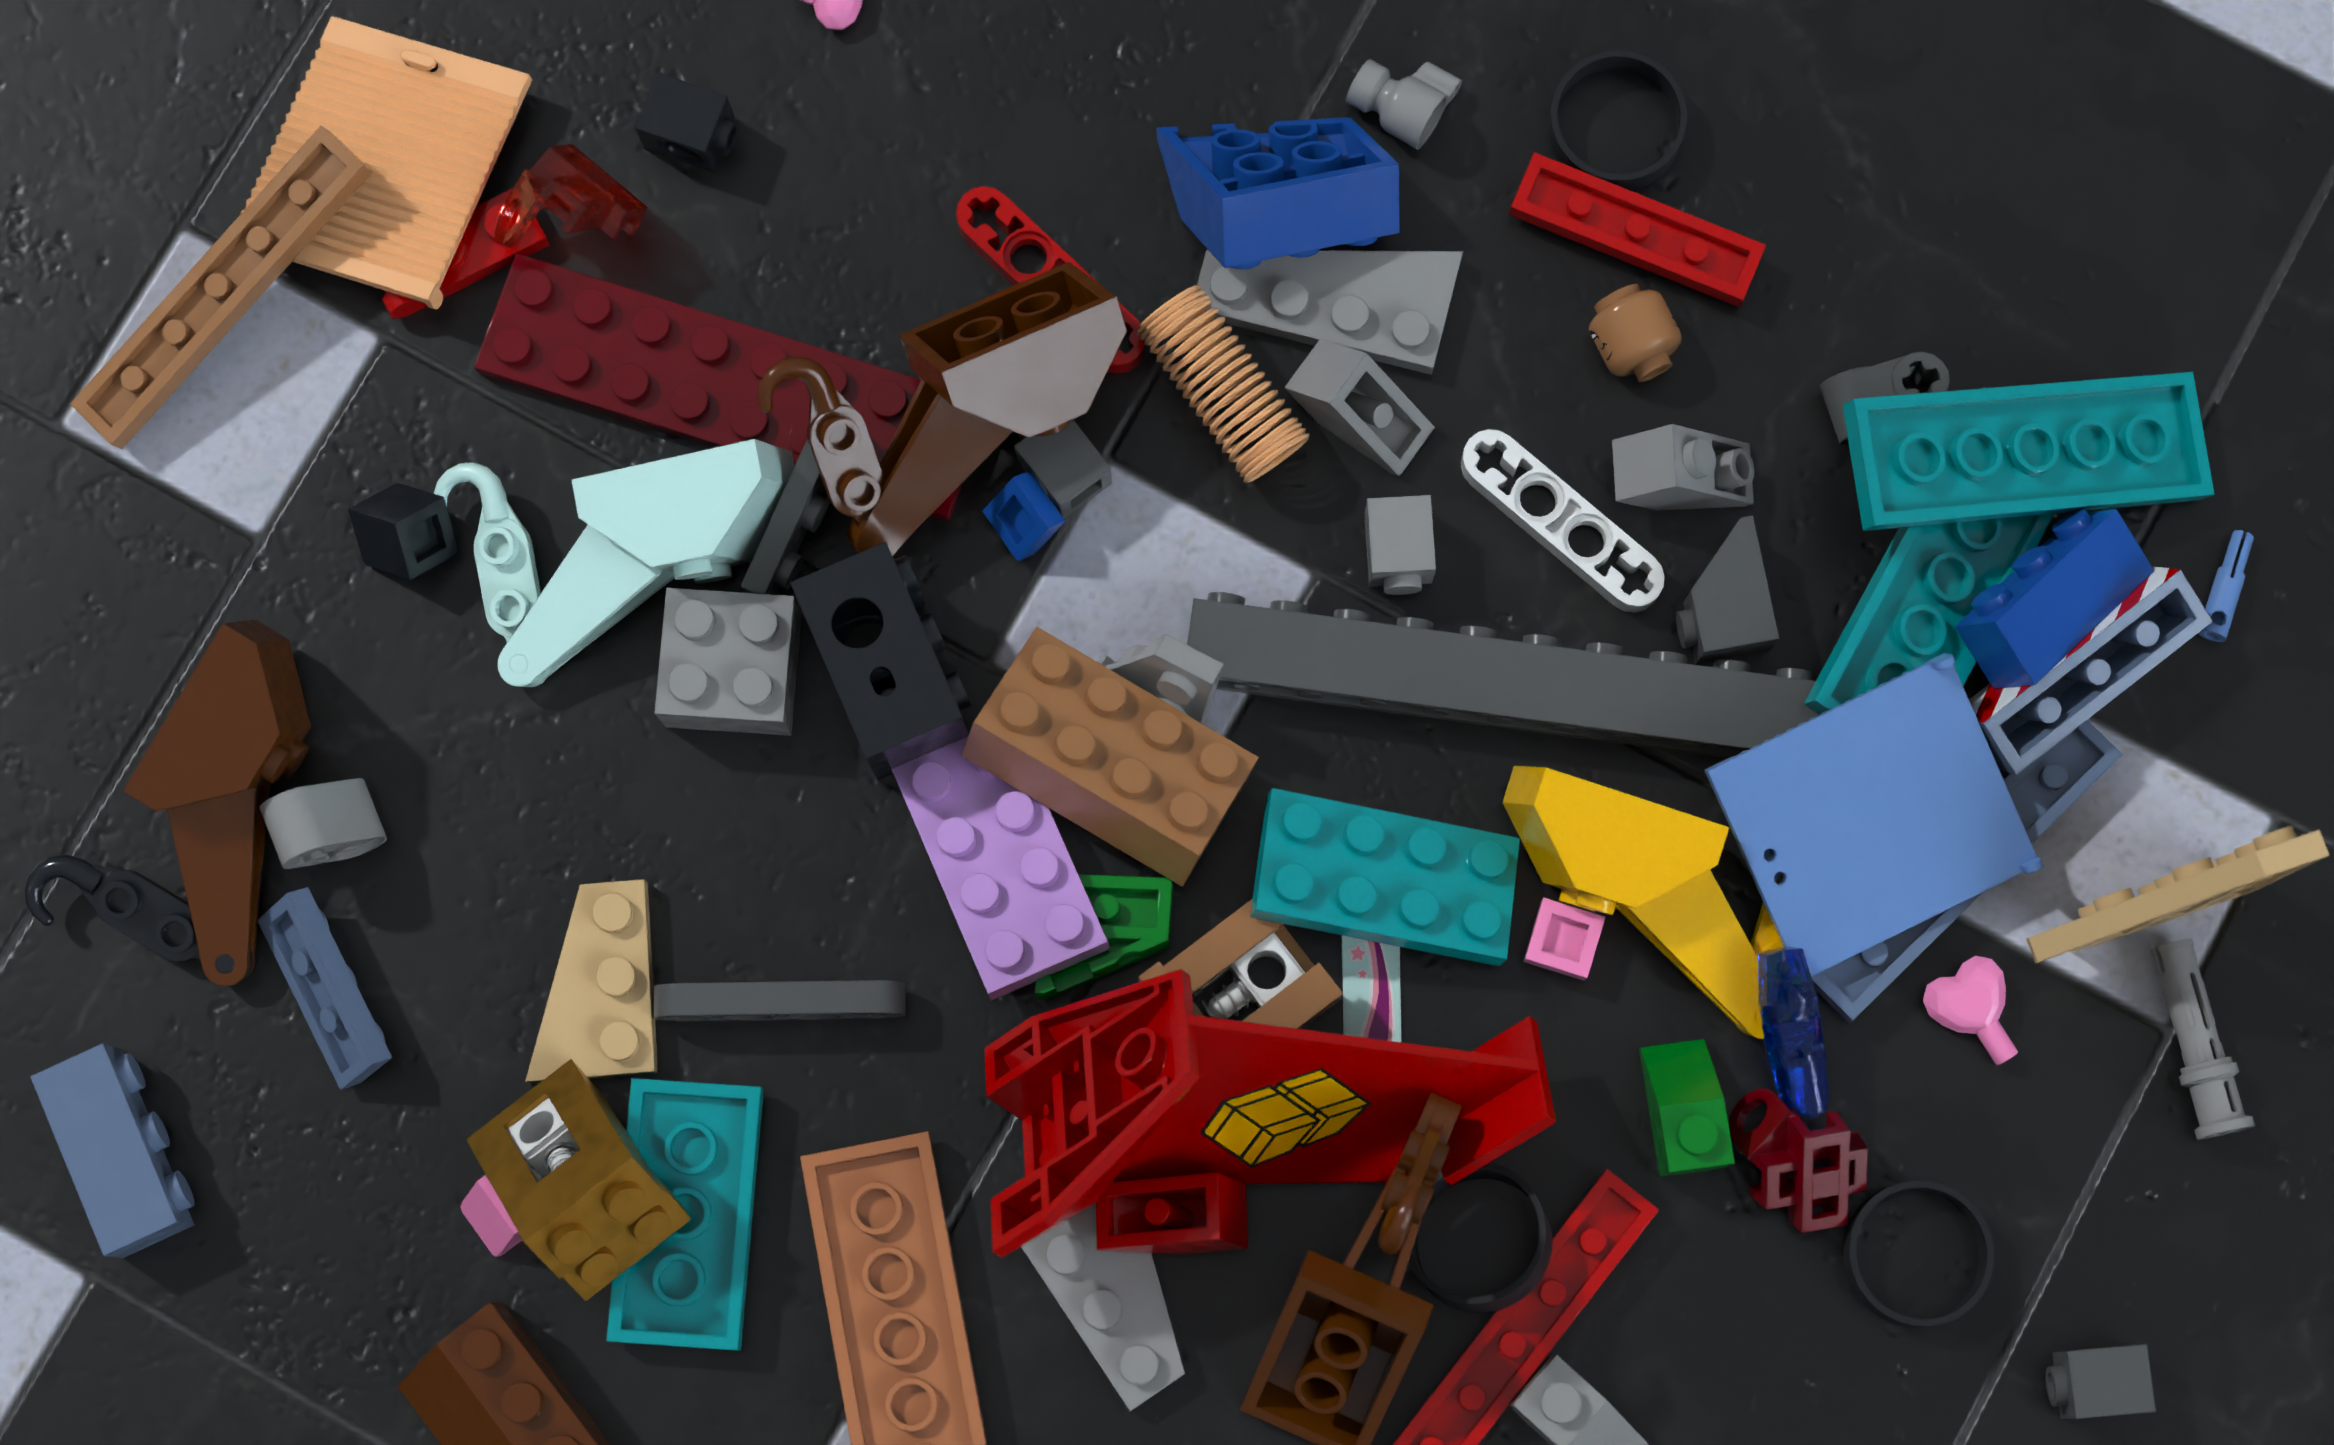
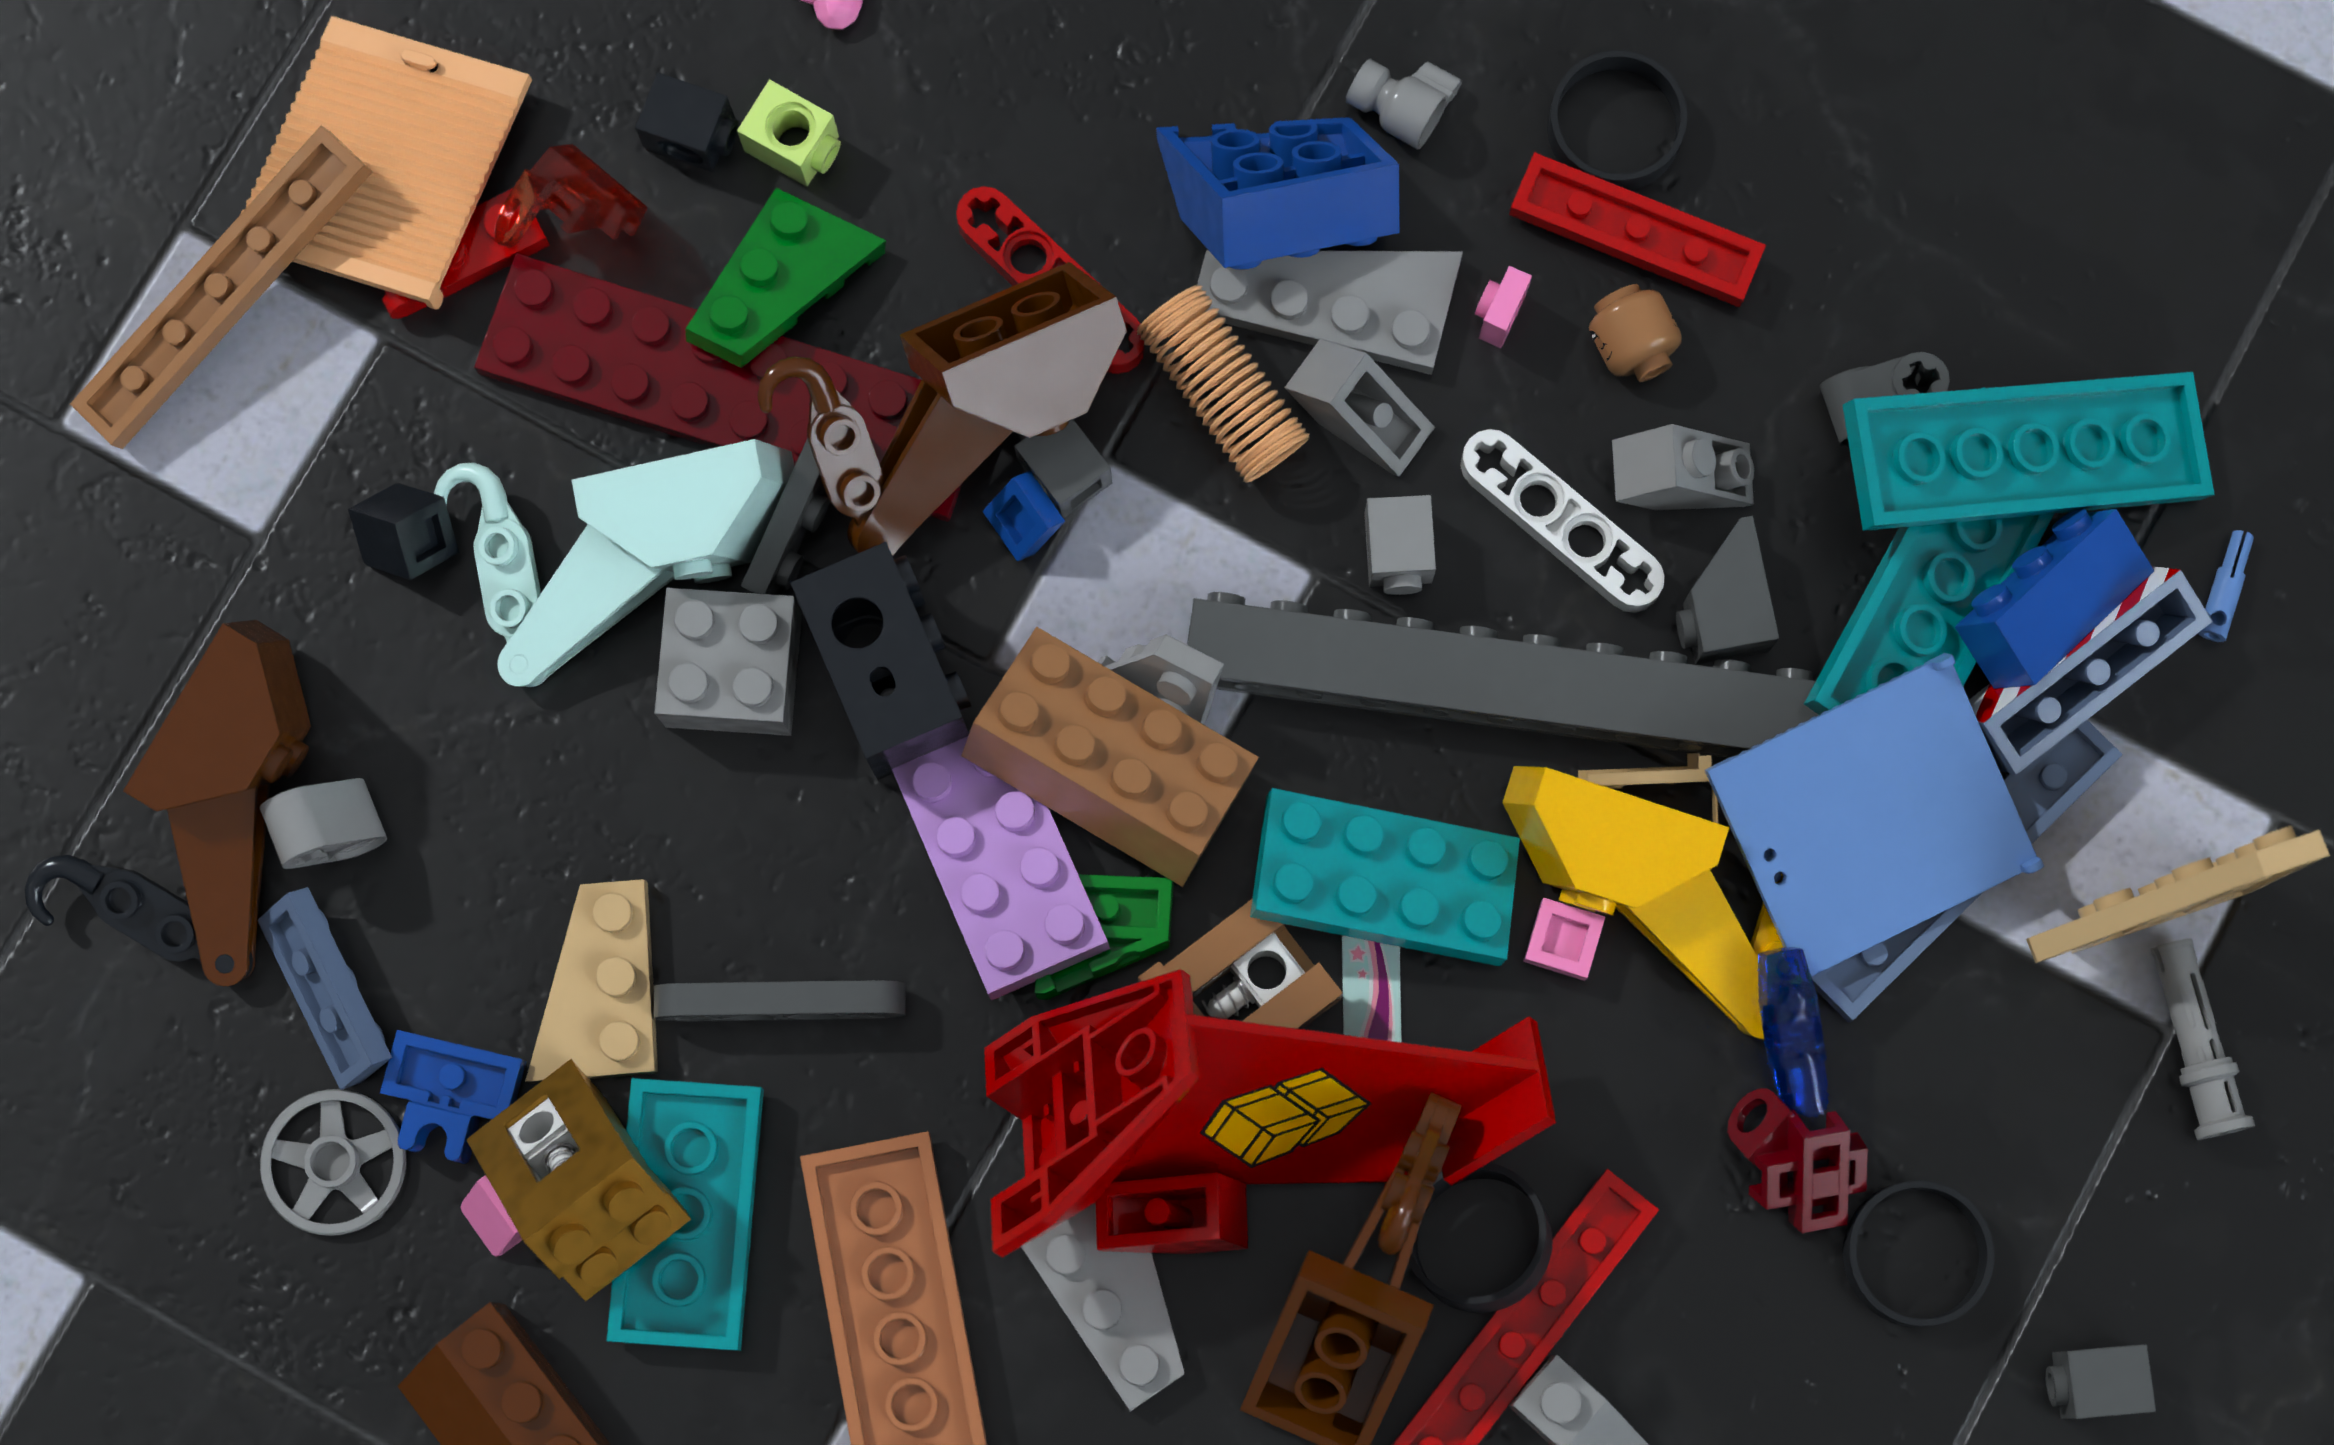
(114, 1150): sand blue brick -> none
(333, 1162): none -> light grey wheel
(448, 1089): none -> blue plate
(775, 113): none -> yellowish green brick
(776, 274): none -> green wing
(1501, 305): none -> bright pink plate
(1669, 775): none -> tan piece
(1686, 1108): green slope -> none
(1973, 1005): bright pink rock -> none

